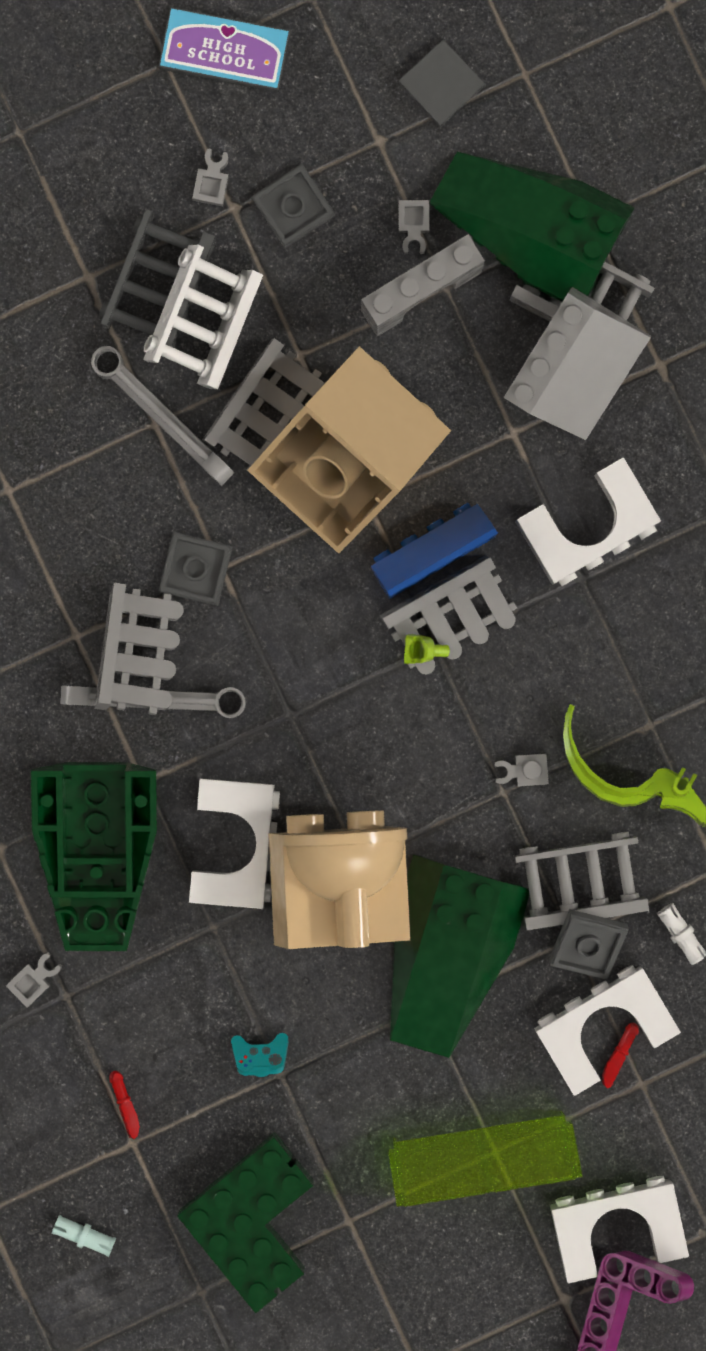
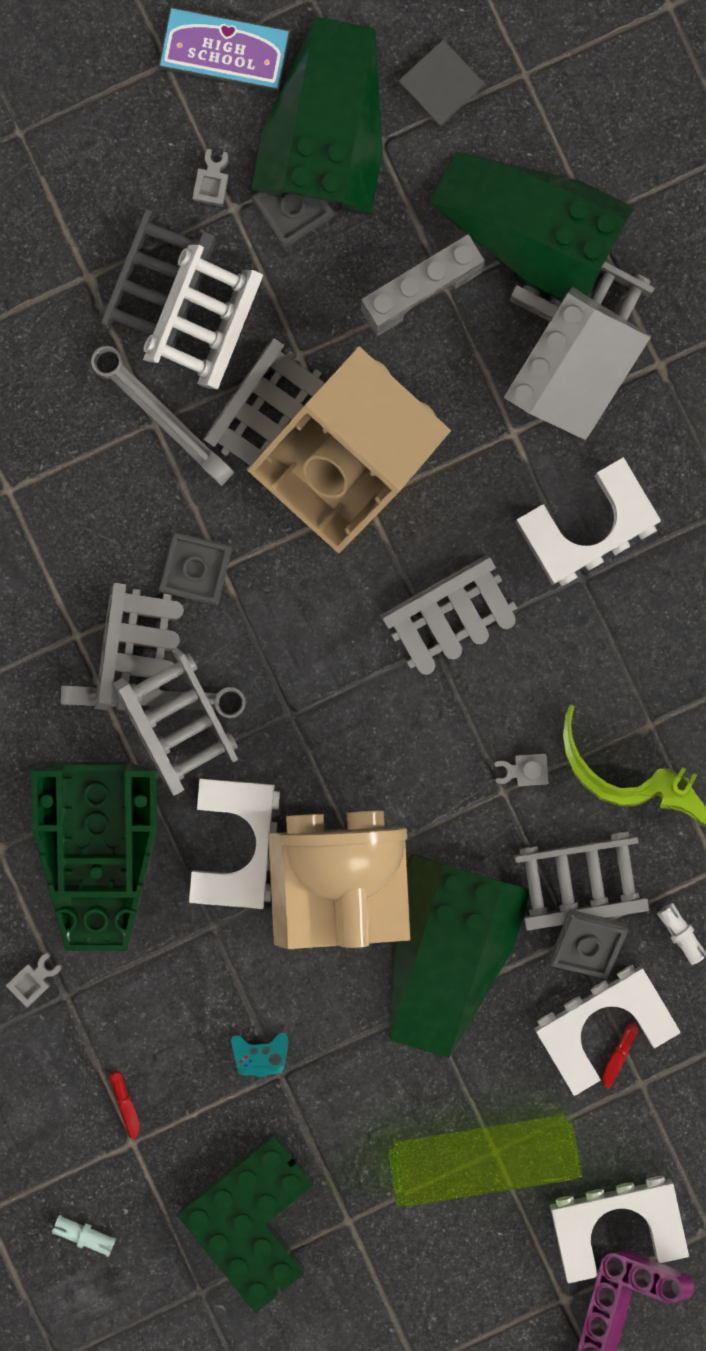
(146, 720): none -> light grey fence
(326, 121): none -> dark green wedge
(413, 220): light grey plate -> none
(422, 649): lime piece -> none
(434, 550): blue slope -> none

